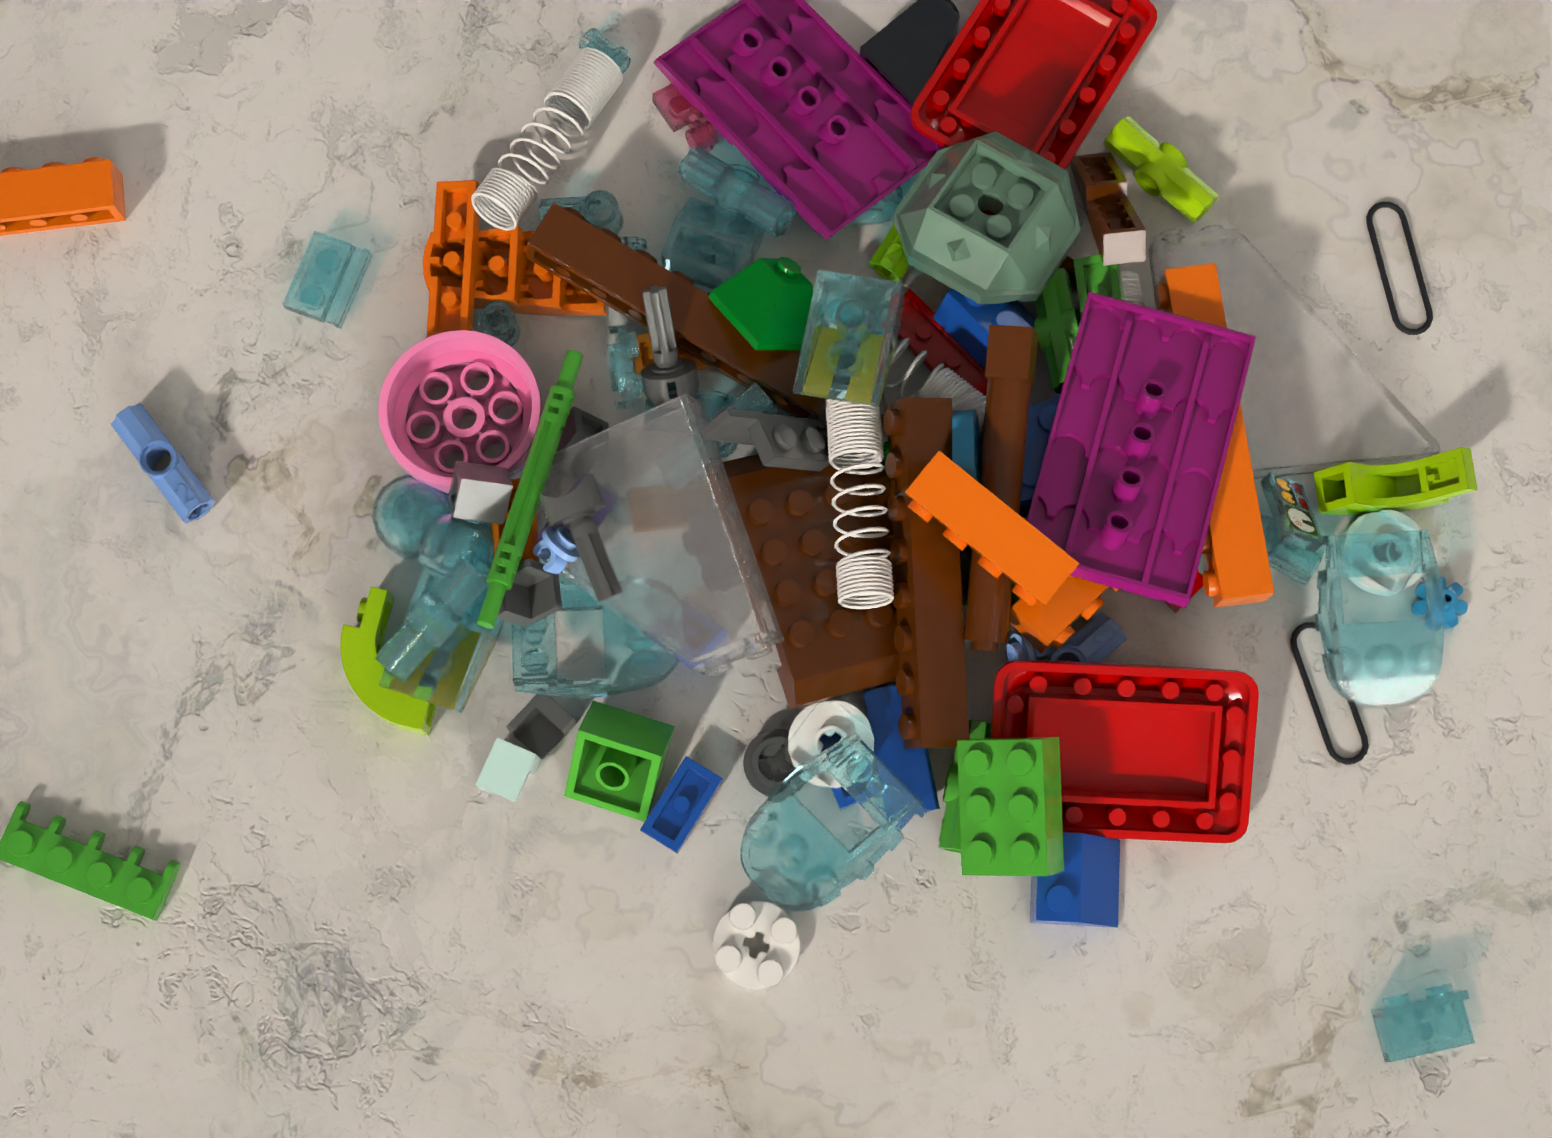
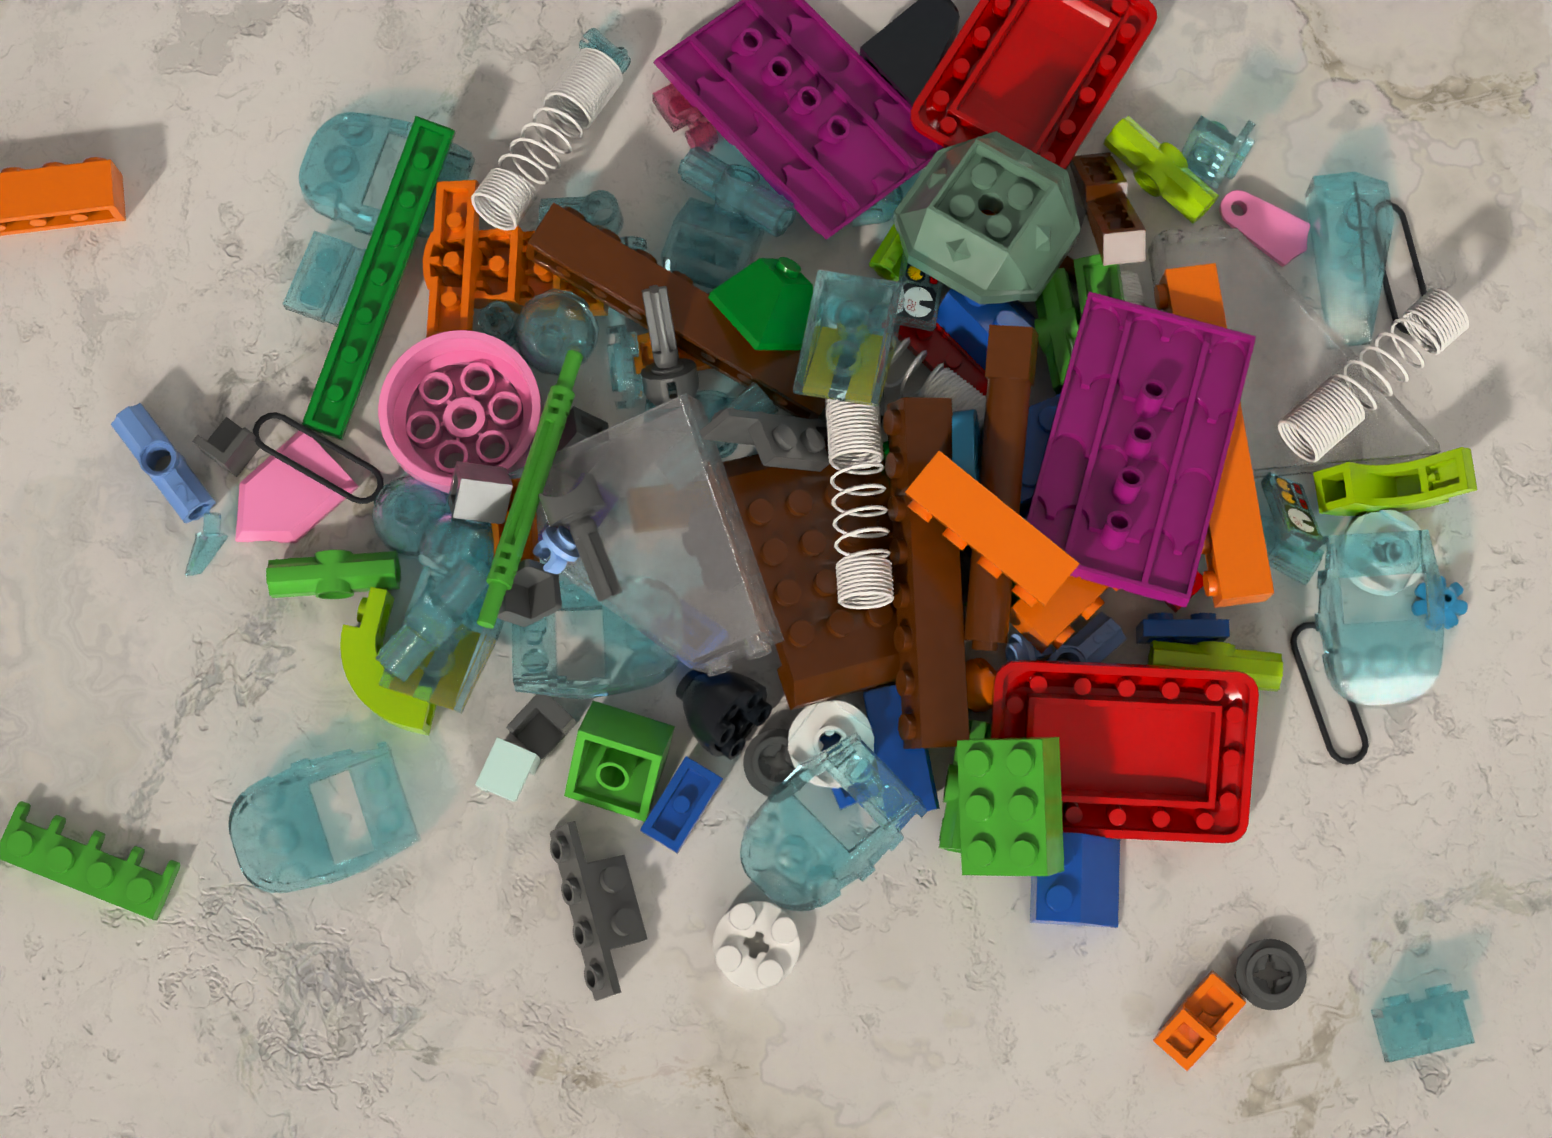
(206, 544): none -> clear light blue bar
(229, 446): none -> dark grey panel
(281, 832): none -> clear light blue slope
(282, 501): none -> bright pink tile
(333, 574): none -> bright green piece
(344, 160): none -> clear light blue slope
(378, 278): none -> green tile
(380, 483): none -> black piece
(551, 327): none -> clear light blue cylinder
(600, 906): none -> dark grey bracket
(722, 709): none -> black piece
(921, 297): none -> tile
(980, 684): none -> orange piece
(1197, 629): none -> blue plate
(1199, 1020): none -> orange slope
(1215, 152): none -> clear light blue bracket
(1263, 667): none -> lime piece
(1266, 226): none -> bright pink piece
(1283, 958): none -> dark grey gear
(1337, 409): none -> white piece
(1351, 244): none -> clear light blue wedge

